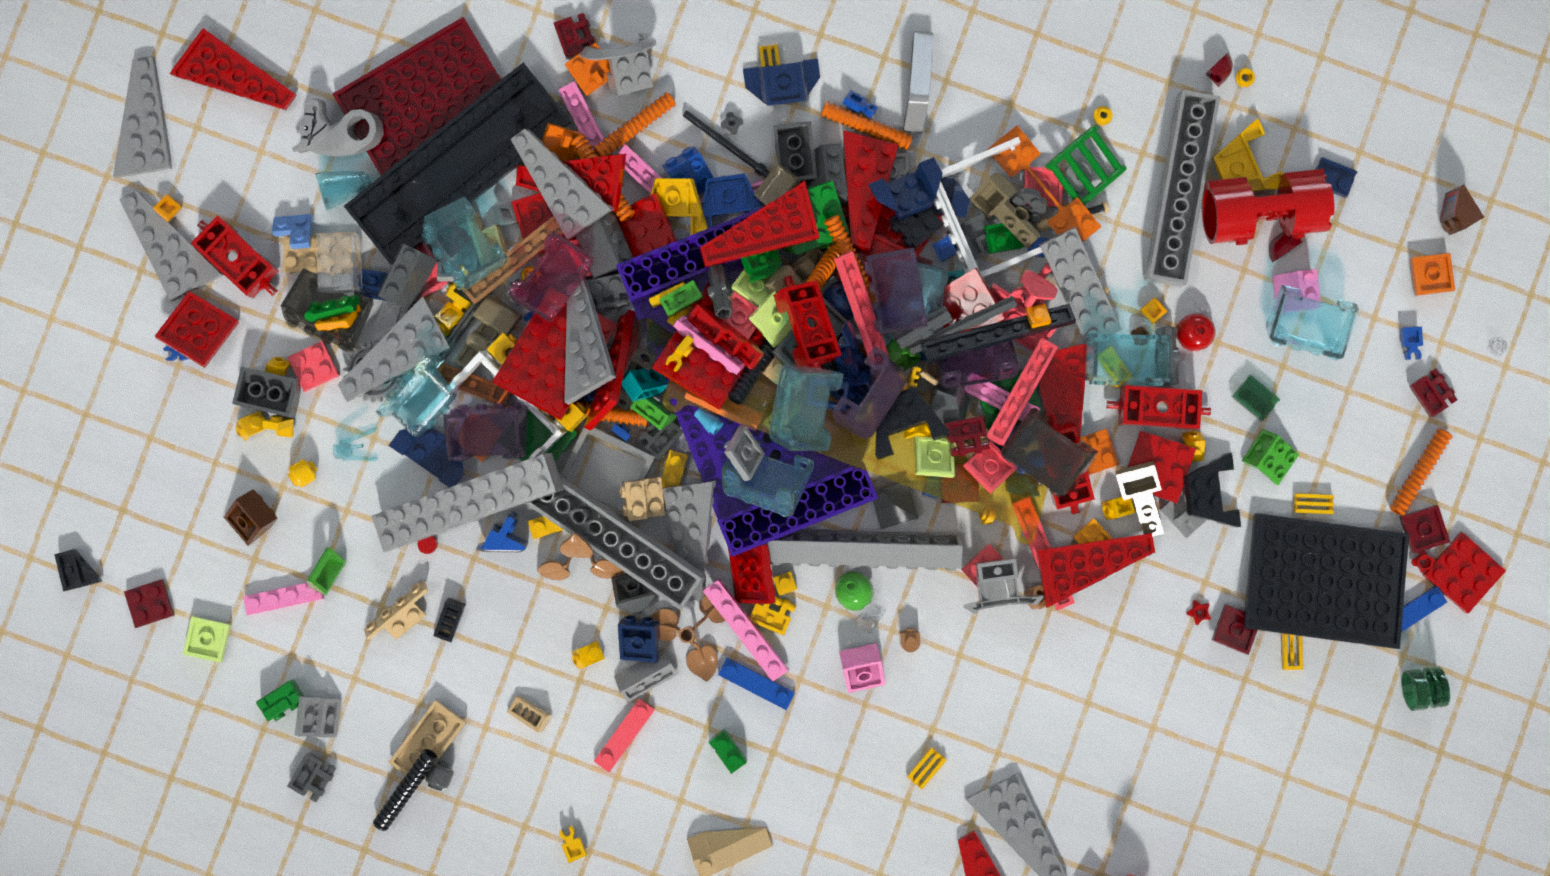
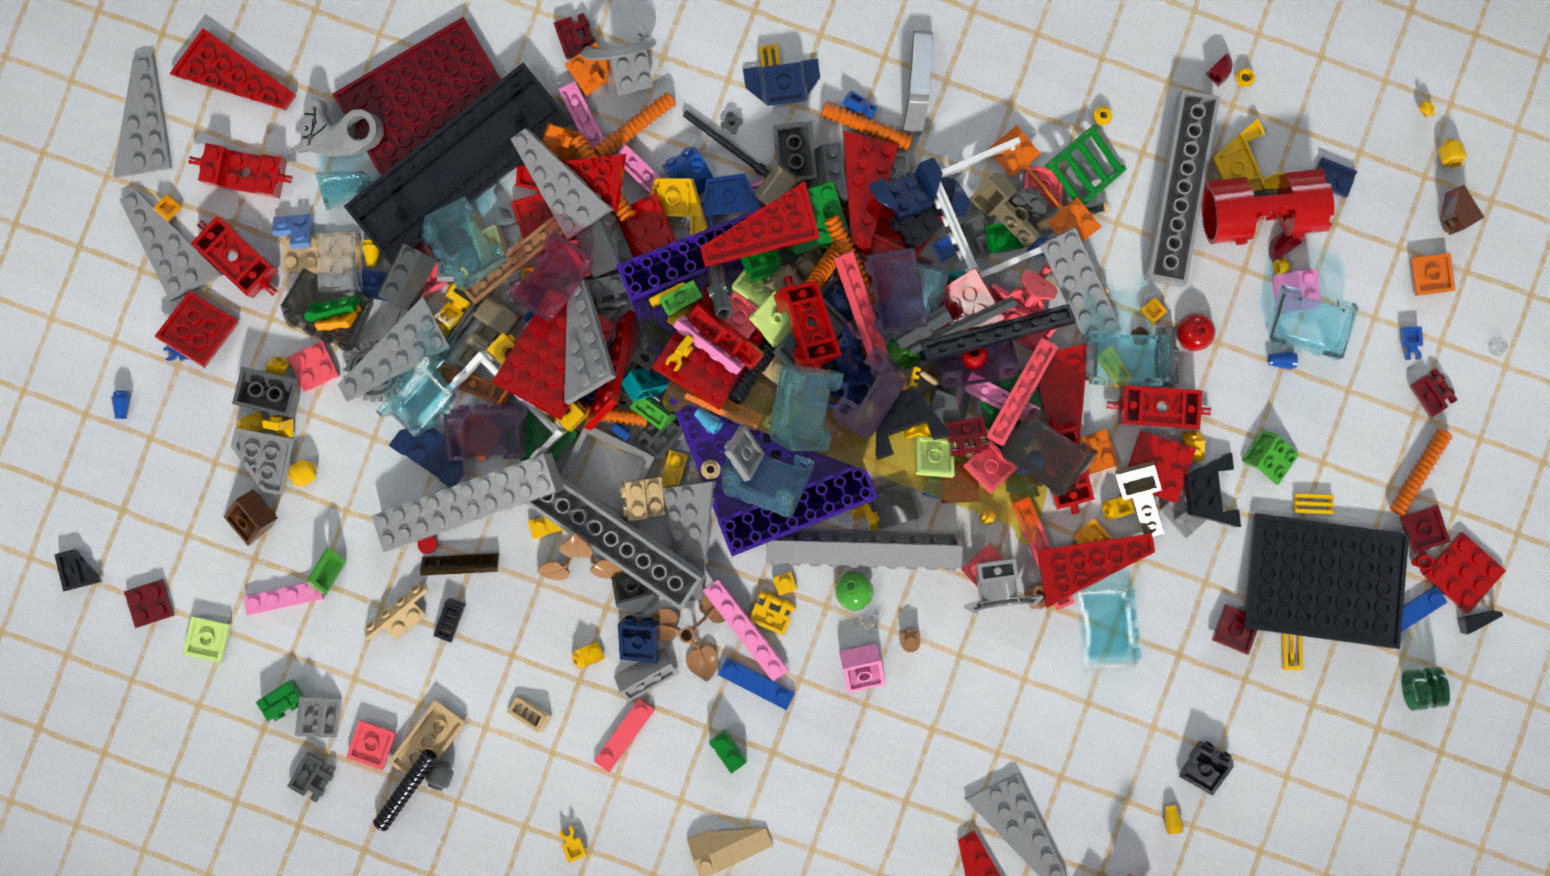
(120, 404): none -> blue cone
(223, 169): none -> red brick
(264, 458): none -> light grey plate
(344, 449): clear light blue plant -> none
(371, 253): none -> yellow cone
(371, 744): none -> coral plate
(459, 564): none -> dark brown plate
(502, 539): blue piece -> none
(706, 464): none -> tan plate
(753, 576): red plate -> none
(865, 510): none -> yellow bracket
(916, 780): yellow tile -> none
(974, 359): none -> red head
(1038, 316): light orange plate -> none
(1110, 627): none -> clear light blue windscreen
(1173, 821): none -> yellow cone
(1194, 612): red plate -> none
(1207, 767): none -> black plate
(1255, 398): clear green plate -> none
(1281, 266): none -> yellow plate
(1283, 360): none -> blue cone
(1426, 108): none -> yellow plate
(1452, 153): none -> yellow head
(1473, 622): none -> black slope

